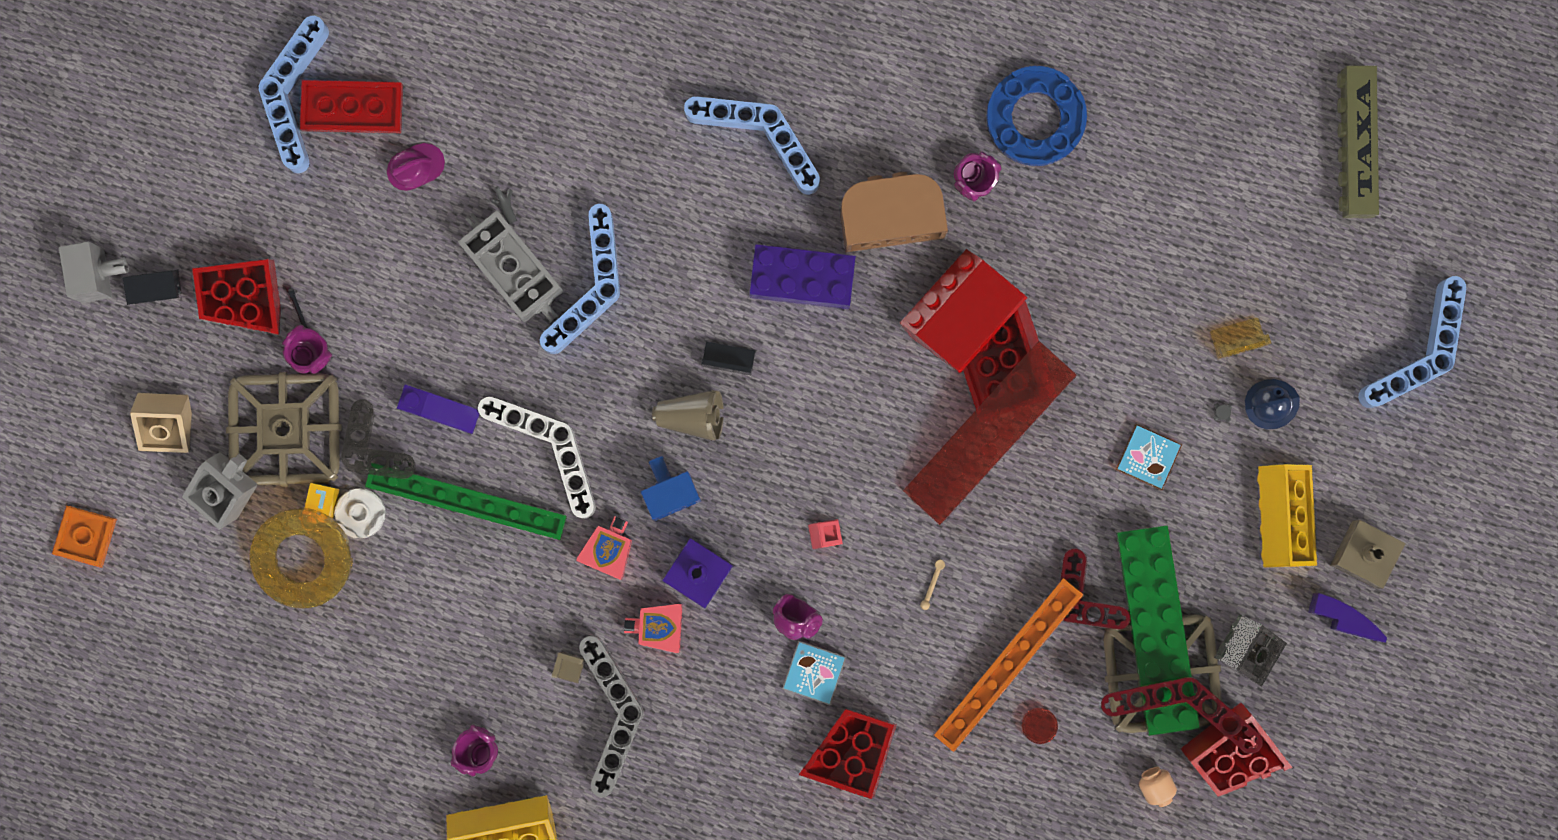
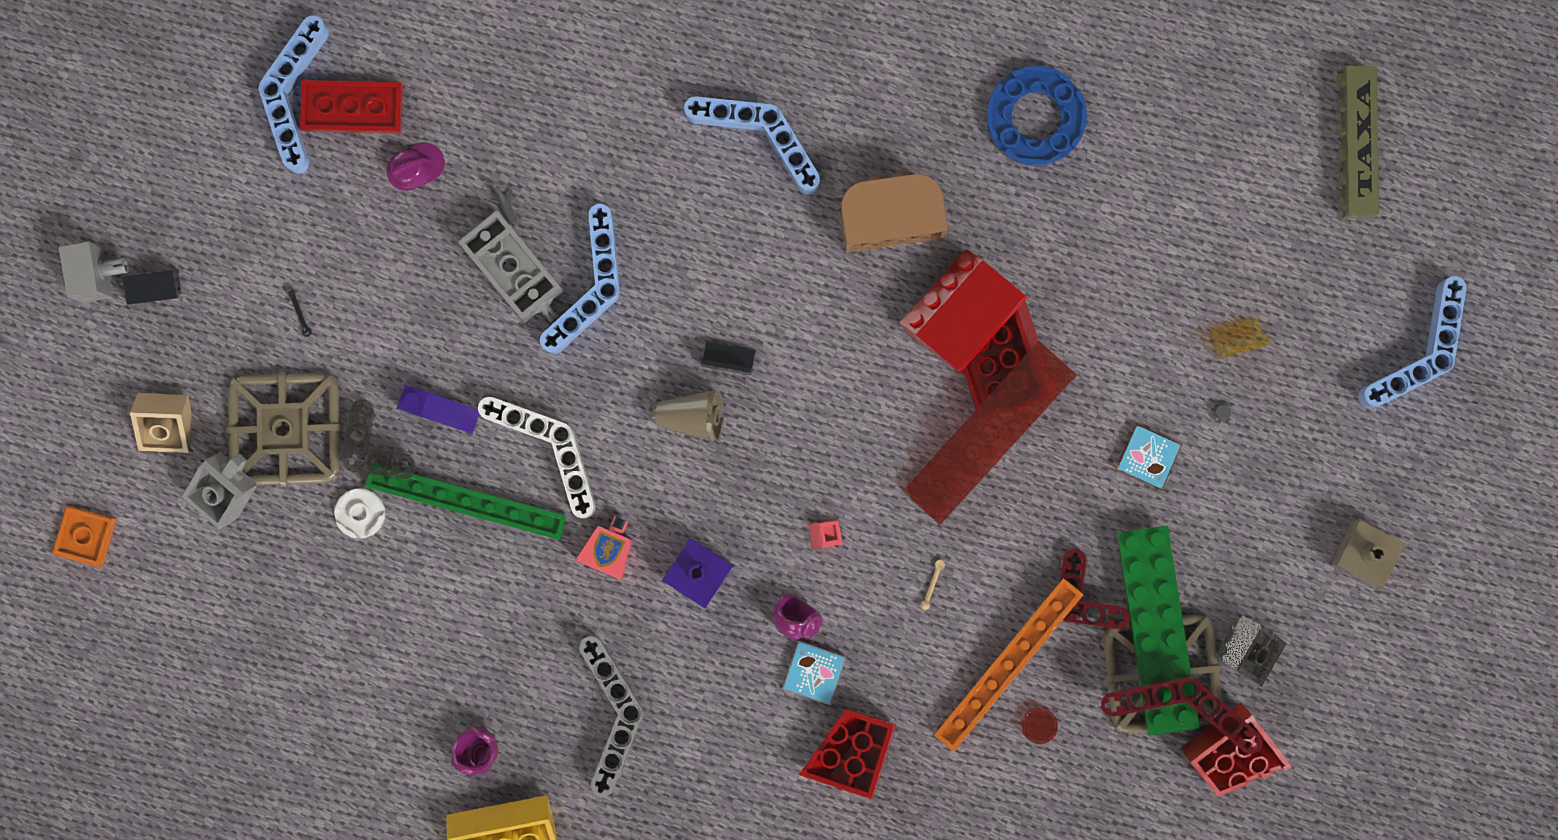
(239, 295): red wedge -> none
(305, 350): magenta hair -> none
(317, 527): clear yellow plate -> none
(322, 499): yellow brick -> none
(568, 667): dark tan panel -> none
(658, 627): torso -> none
(669, 492): blue brick -> none
(802, 276): dark purple brick -> none
(976, 175): magenta hair -> none
(1157, 786): light nougat head -> none
(1271, 403): dark blue helmet -> none
(1287, 515): yellow slope -> none
(1345, 618): dark purple slope -> none

